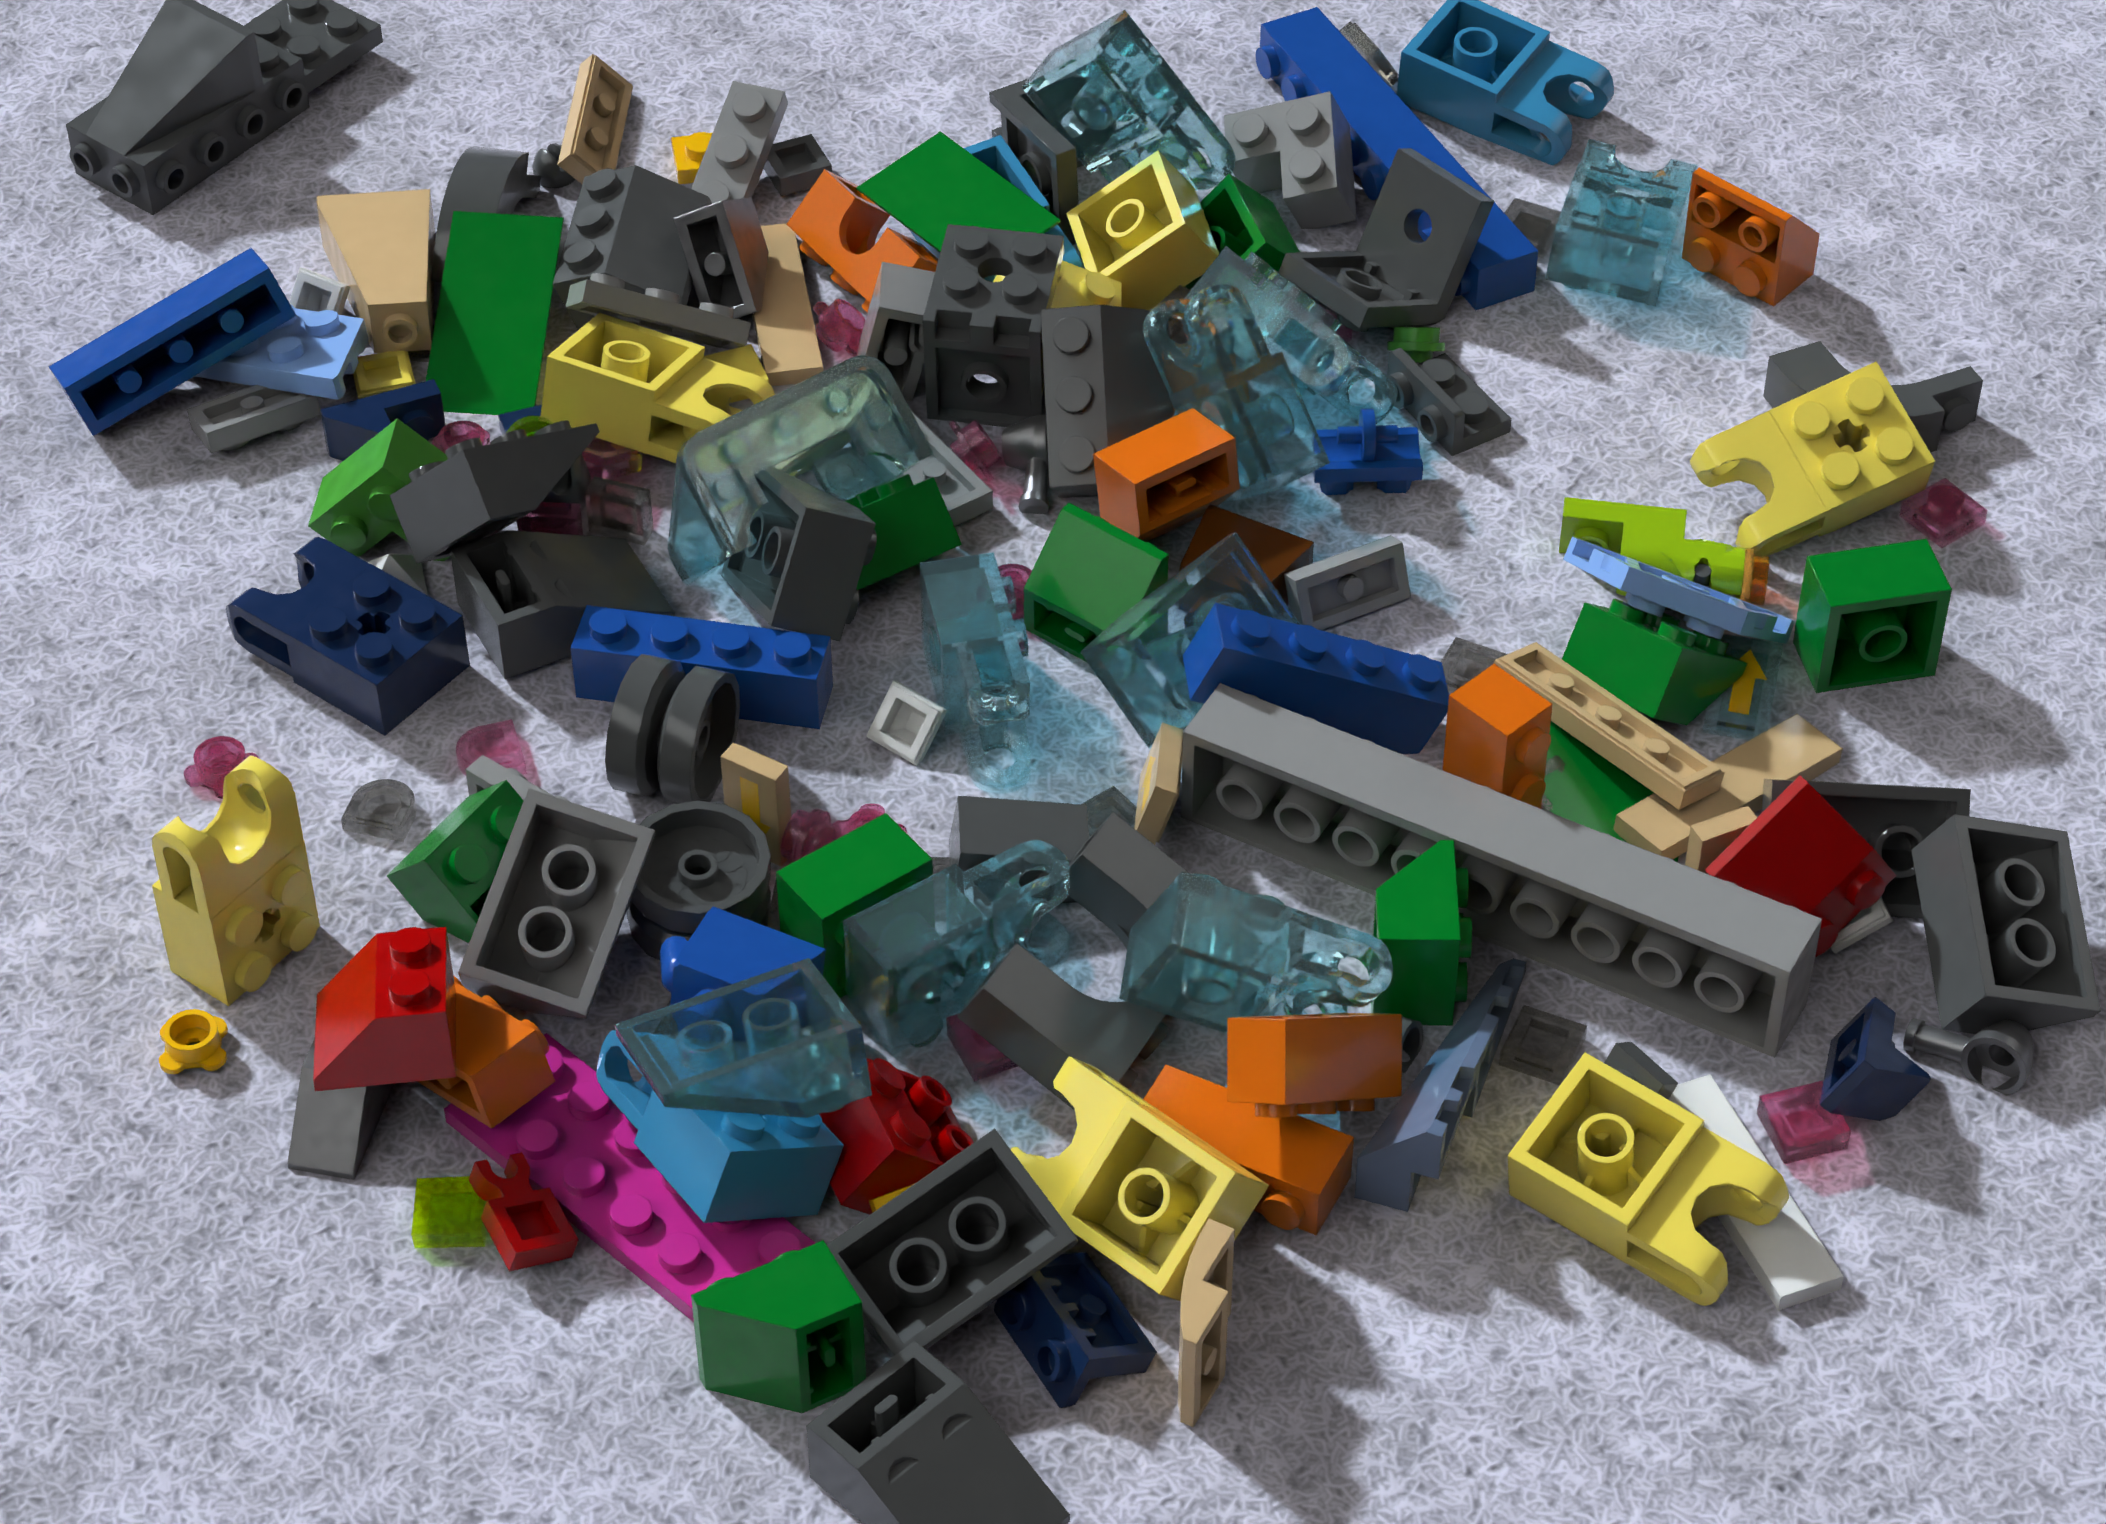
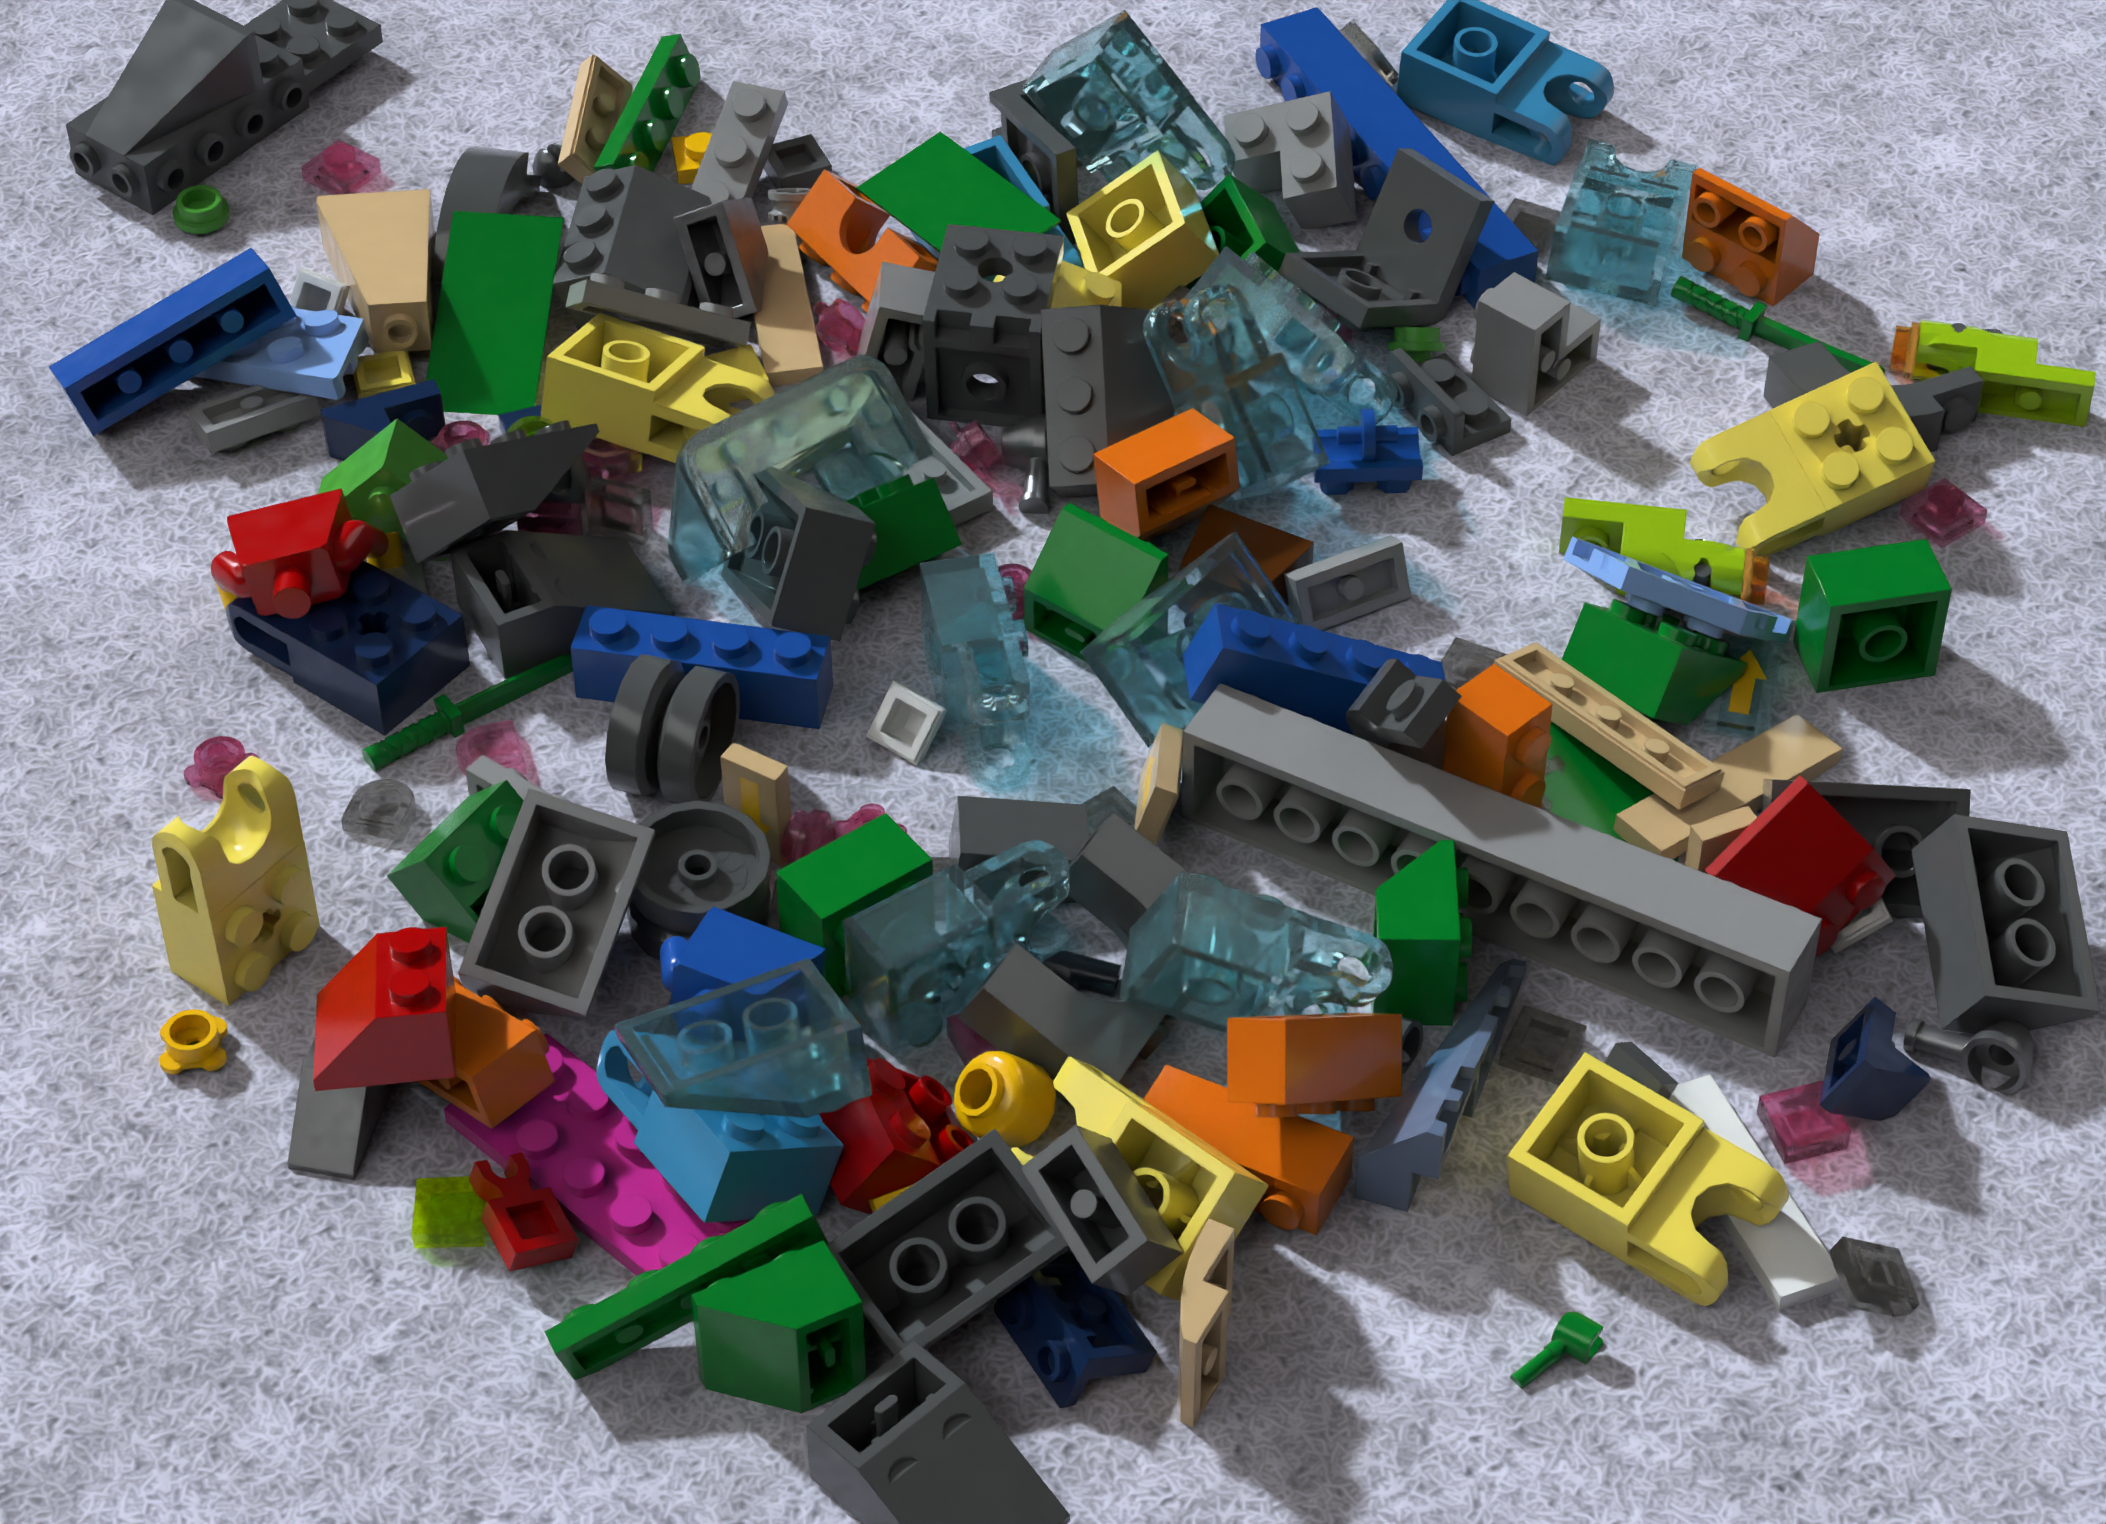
(200, 210): none -> bright green plate
(299, 554): none -> red torso
(341, 169): none -> clear pink plate
(453, 717): none -> green sword
(653, 108): none -> green plate
(661, 1299): none -> green plate
(785, 202): none -> light grey bush
(1005, 1095): none -> yellow head
(1085, 972): none -> black arm
(1101, 1210): none -> dark grey brick
(1404, 712): none -> dark grey arch
(1529, 343): none -> light grey brick
(1573, 1336): none -> green hand
(1754, 322): none -> green sword
(1874, 1277): none -> clear smoke tile
(2006, 364): none -> lime plate

